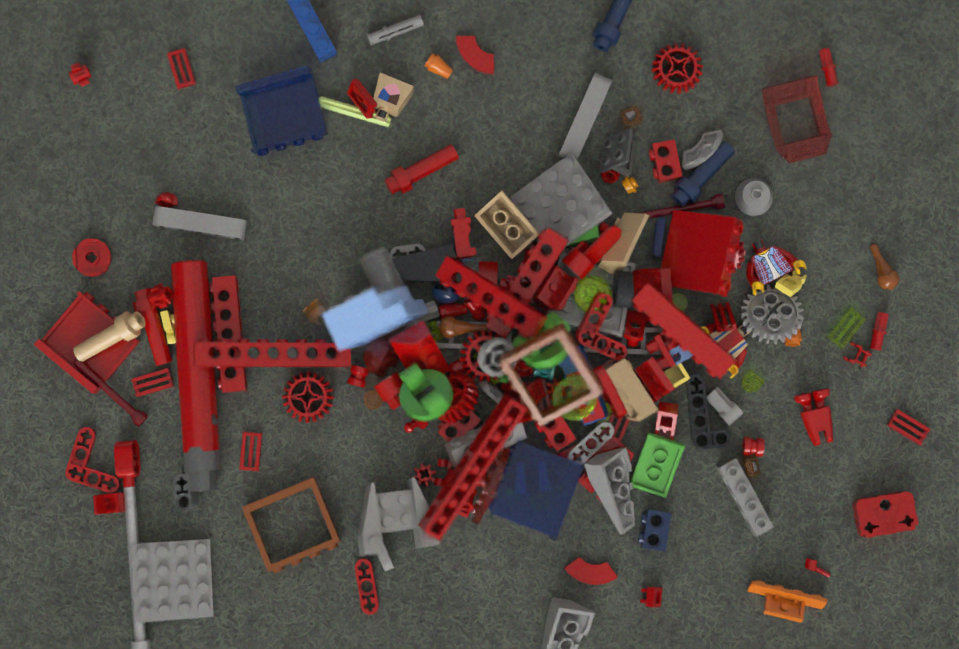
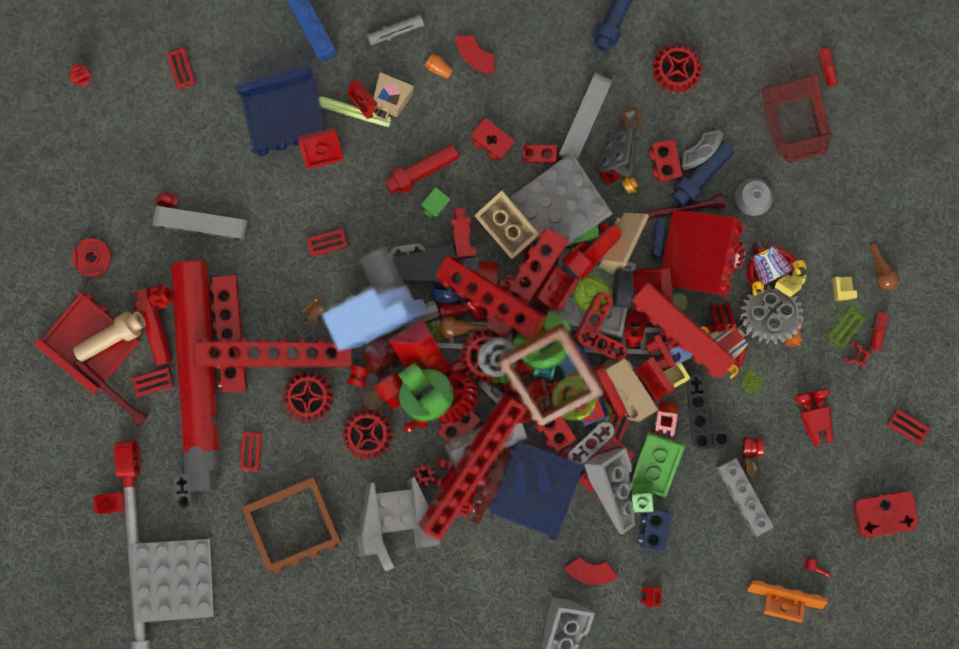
(82, 464): red beam -> none
(168, 323): light yellow plate -> none
(320, 148): none -> red tile
(325, 235): none -> red tile
(363, 602): red beam -> none
(377, 420): none -> red gear
(435, 204): none -> bright green brick
(489, 130): none -> red brick
(540, 154): none -> red leg
(643, 498): none -> bright green brick
(726, 409): light grey piece -> none
(843, 288): none -> light yellow panel

